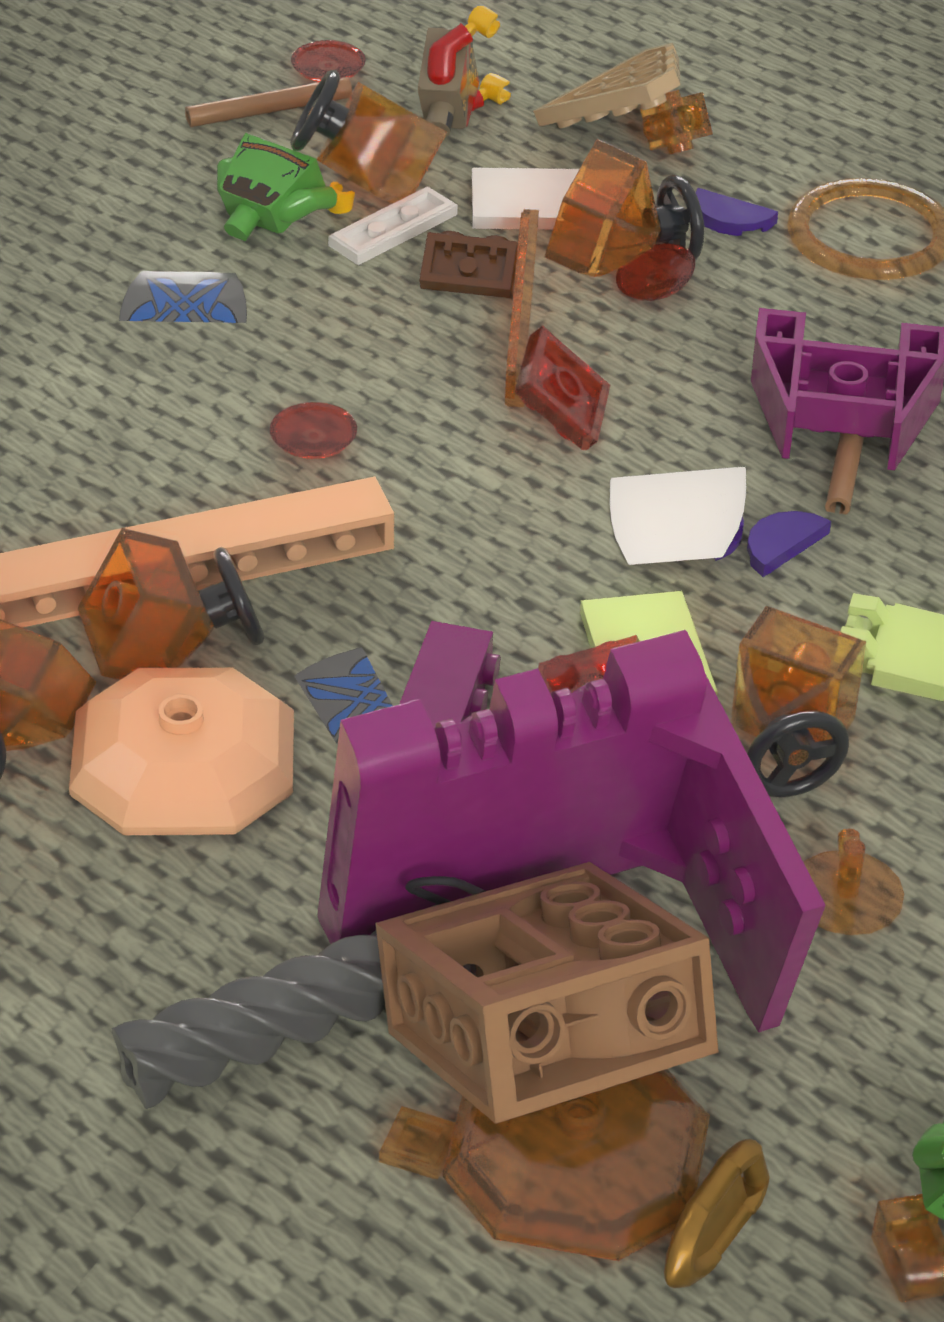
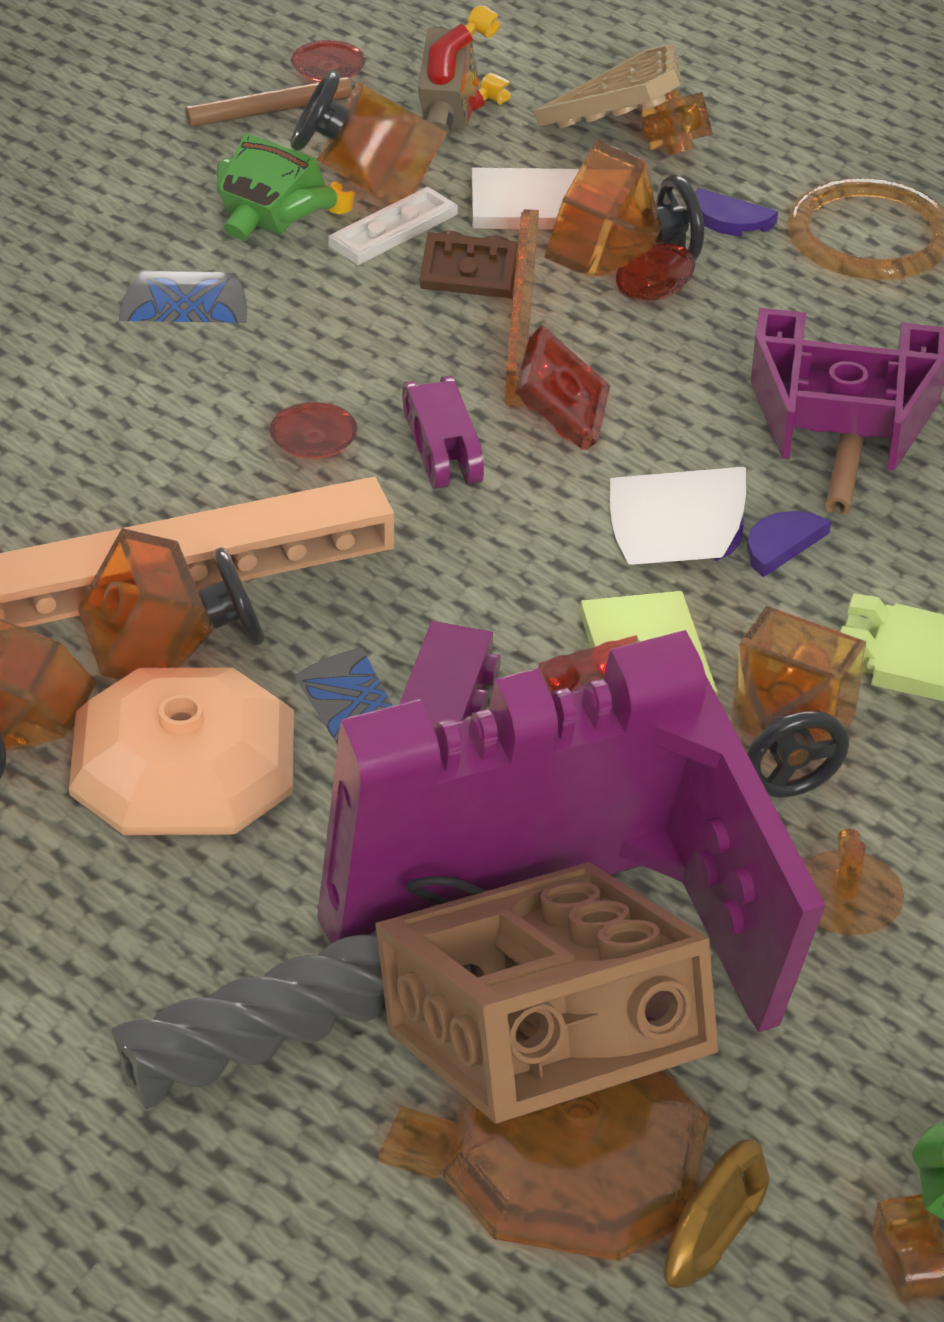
(442, 431): none -> magenta piece

